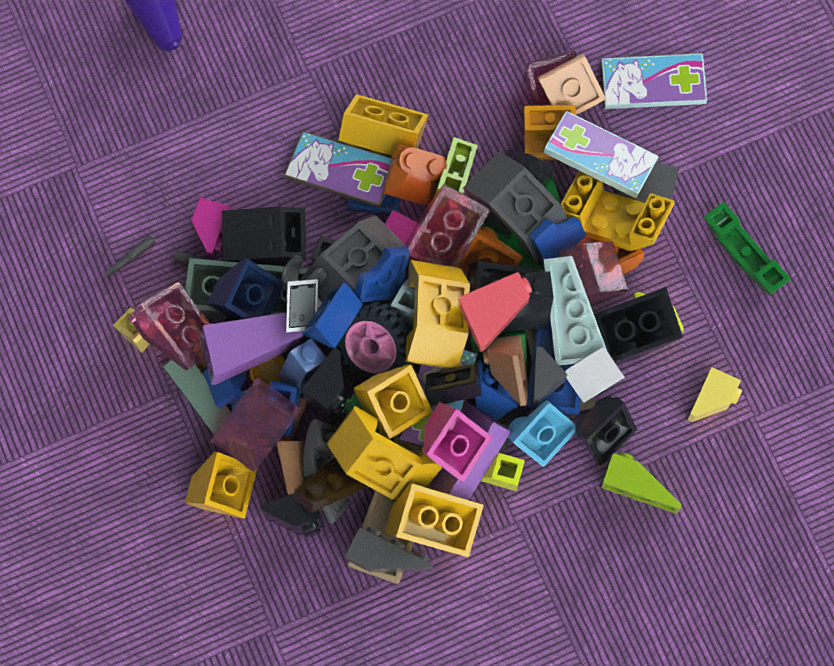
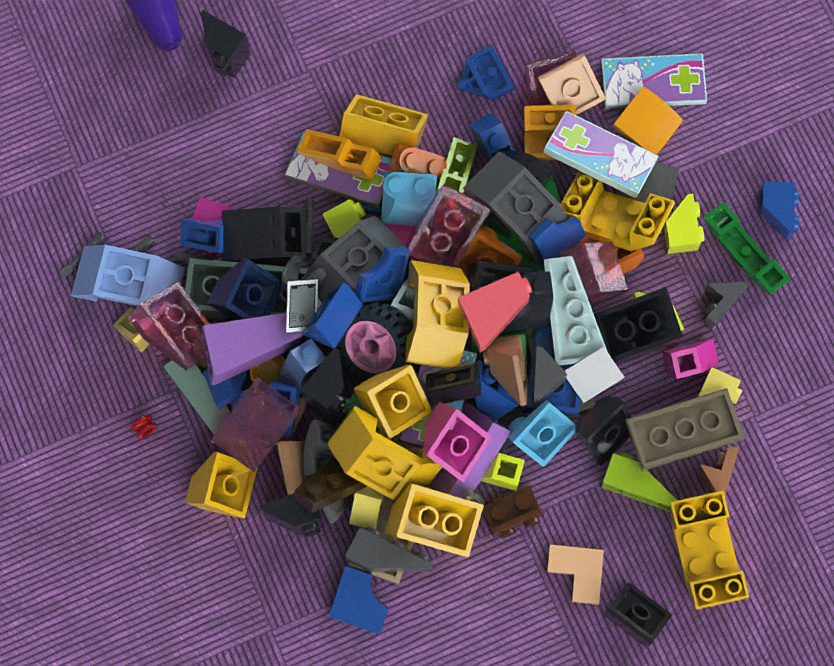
(68, 268): none -> dark grey piece
(123, 275): none -> light blue slope
(144, 427): none -> red bush
(202, 234): none -> blue slope
(225, 44): none -> black slope
(309, 227): none -> dark grey piece
(339, 154): none -> light orange slope
(344, 217): none -> neon yellow slope
(357, 603): none -> blue tile
(366, 508): none -> light yellow slope
(406, 196): none -> medium azure slope
(474, 497): none -> dark grey piece
(485, 75): none -> blue slope
(490, 136): none -> blue slope
(512, 512): none -> reddish brown bracket
(584, 565): none -> light nougat tile
(637, 615): none -> black slope
(648, 121): none -> light orange slope
(682, 228): none -> neon yellow slope
(684, 429): none -> dark tan tile
(690, 359): none -> dark pink slope
(707, 550): none -> yellow slope
(716, 479): none -> nougat slope
(726, 295): none -> dark grey slope
(778, 206): none -> blue slope

